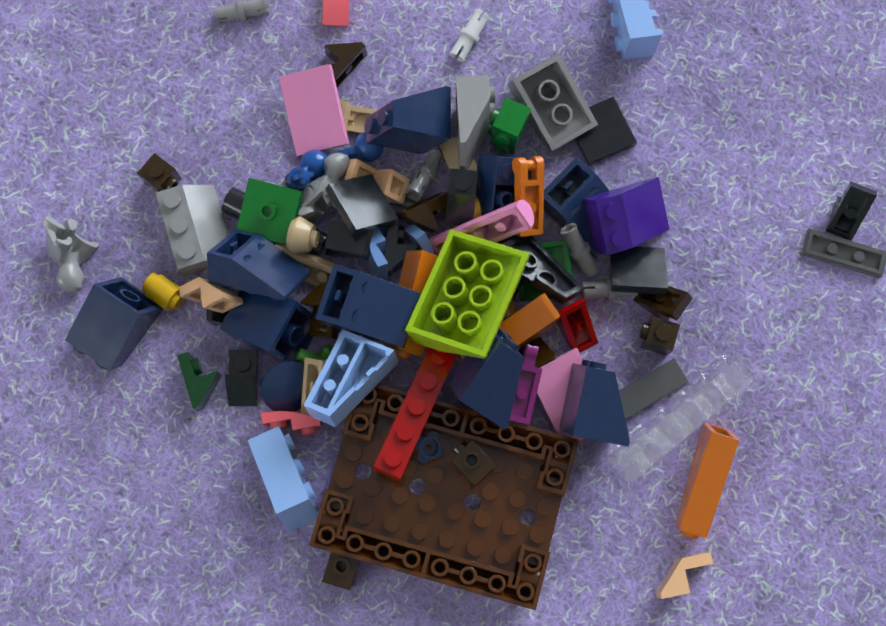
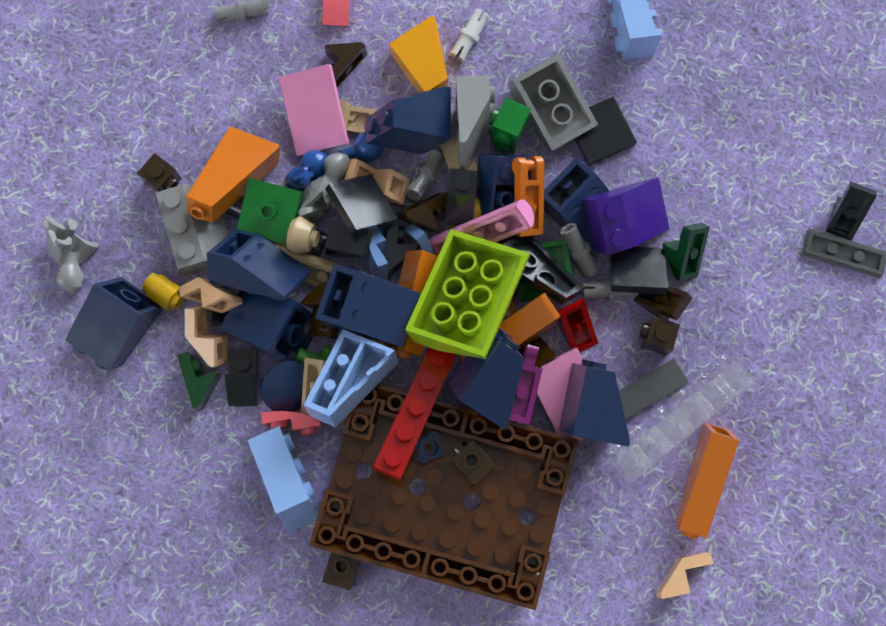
(211, 347): none -> light nougat slope
(227, 173): none -> orange slope
(421, 56): none -> light orange slope
(687, 253): none -> dark green slope

